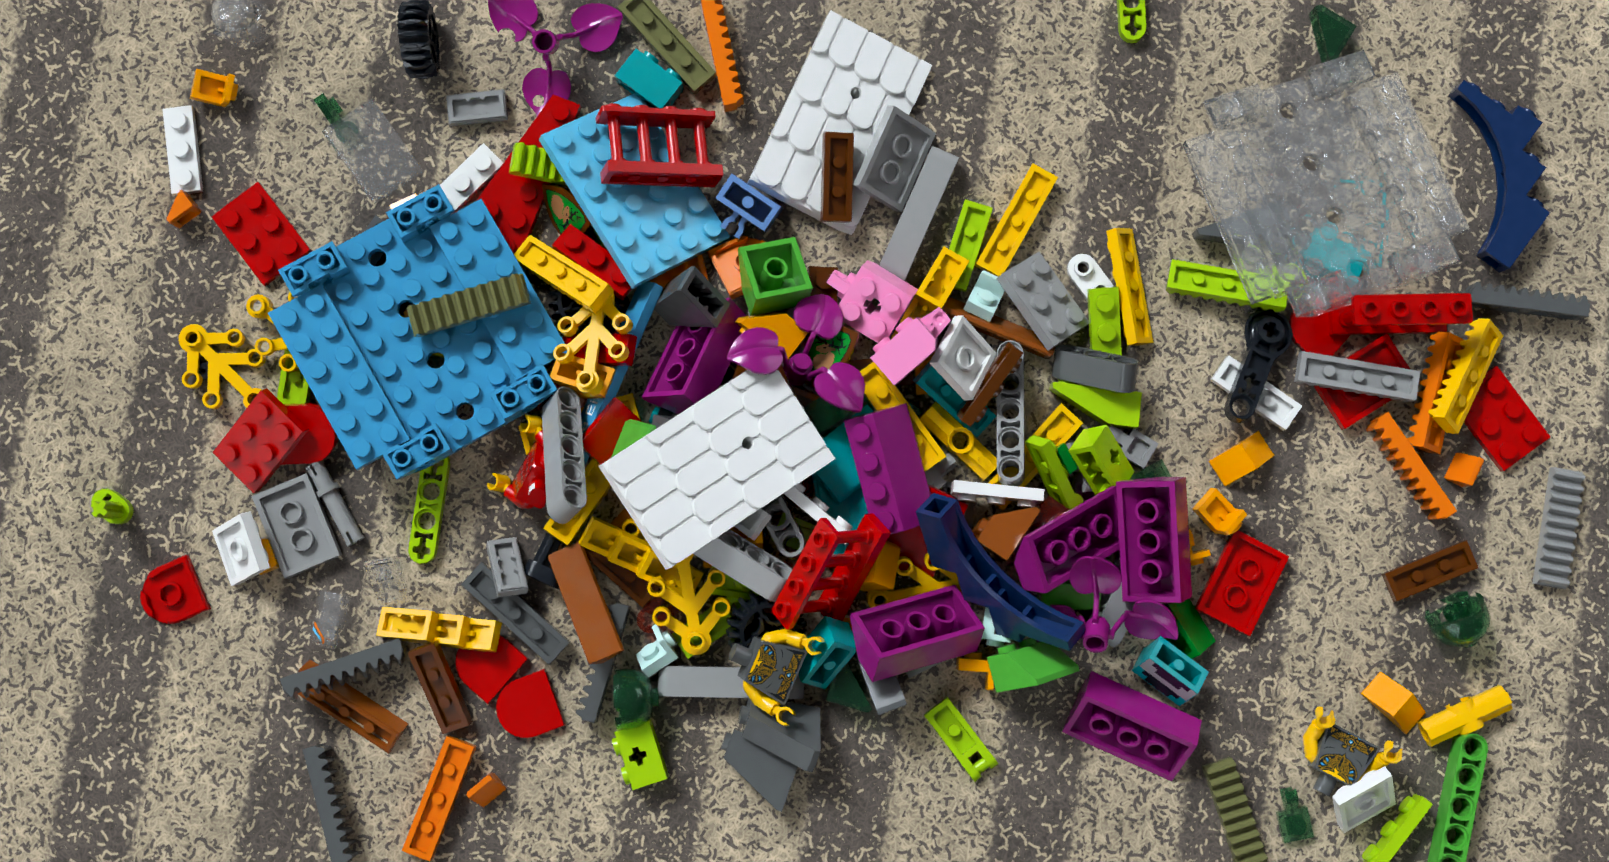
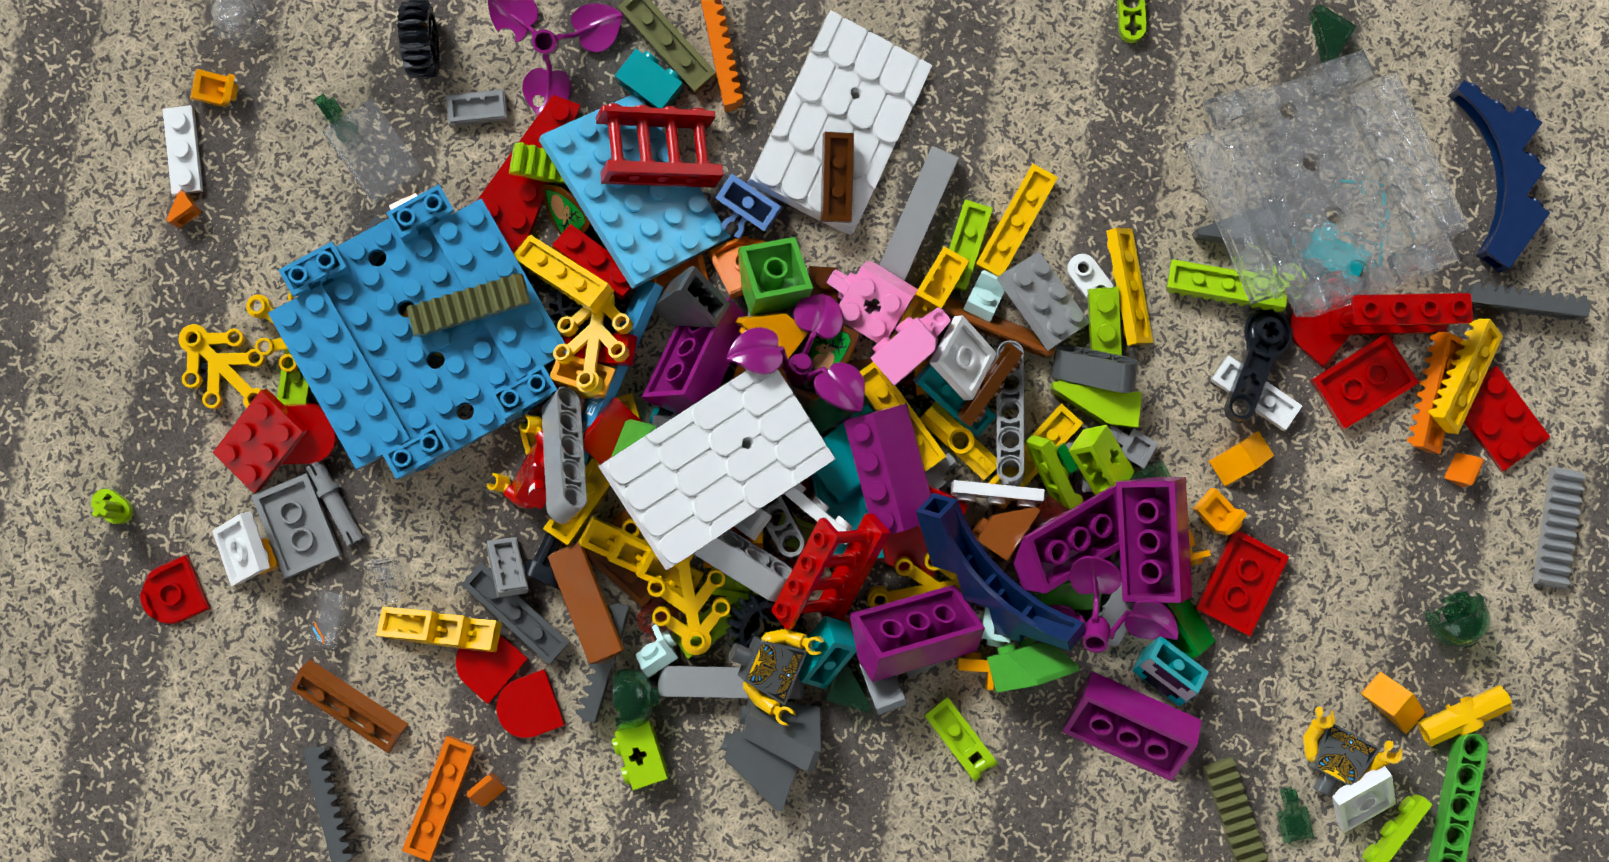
(261, 233): red plate -> none
(341, 668): dark grey gear -> none
(424, 506): lime beam -> none
(440, 687): reddish brown plate -> none
(471, 176): white plate -> none
(884, 570): light orange slope -> none
(894, 158): light grey plate -> none
(1357, 376): light grey gear -> none
(1412, 465): orange gear -> none
(1429, 570): reddish brown plate -> none

